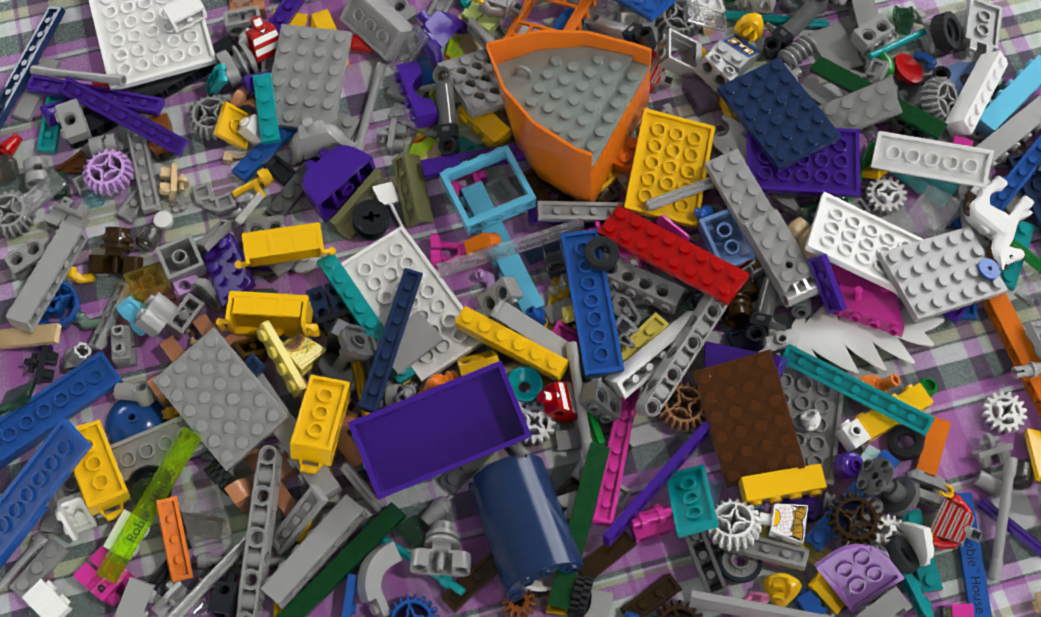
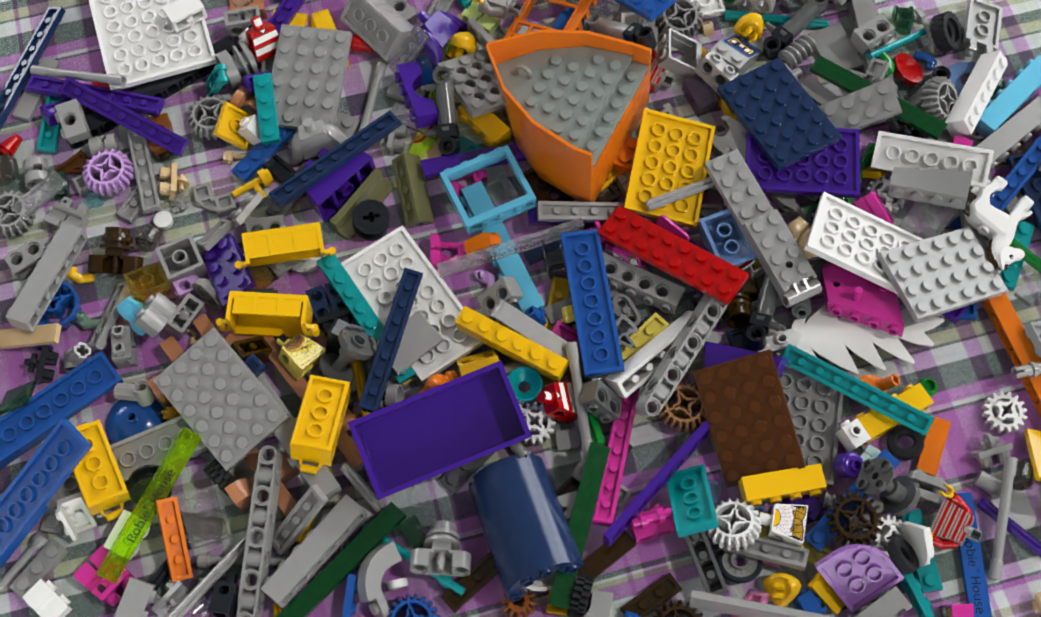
(262, 276): none -> clear yellow brick
(281, 358): light yellow plate -> none
(334, 159): none -> dark blue tile
(387, 195): white piece -> none
(397, 584): none -> white tile
(408, 391): light grey pin -> none
(437, 510): light grey piece -> none
(461, 44): none -> yellow piece
(562, 285): clear arm -> none
(601, 242): black tyre -> none
(703, 212): blue arm -> none
(705, 17): clear tile -> none
(811, 419): white tile -> none
(827, 283): dark purple plate -> none
(870, 133): clear tile -> none
(873, 204): none -> dark pink brick
(931, 185): none -> light grey wedge
(991, 274): wheel -> none

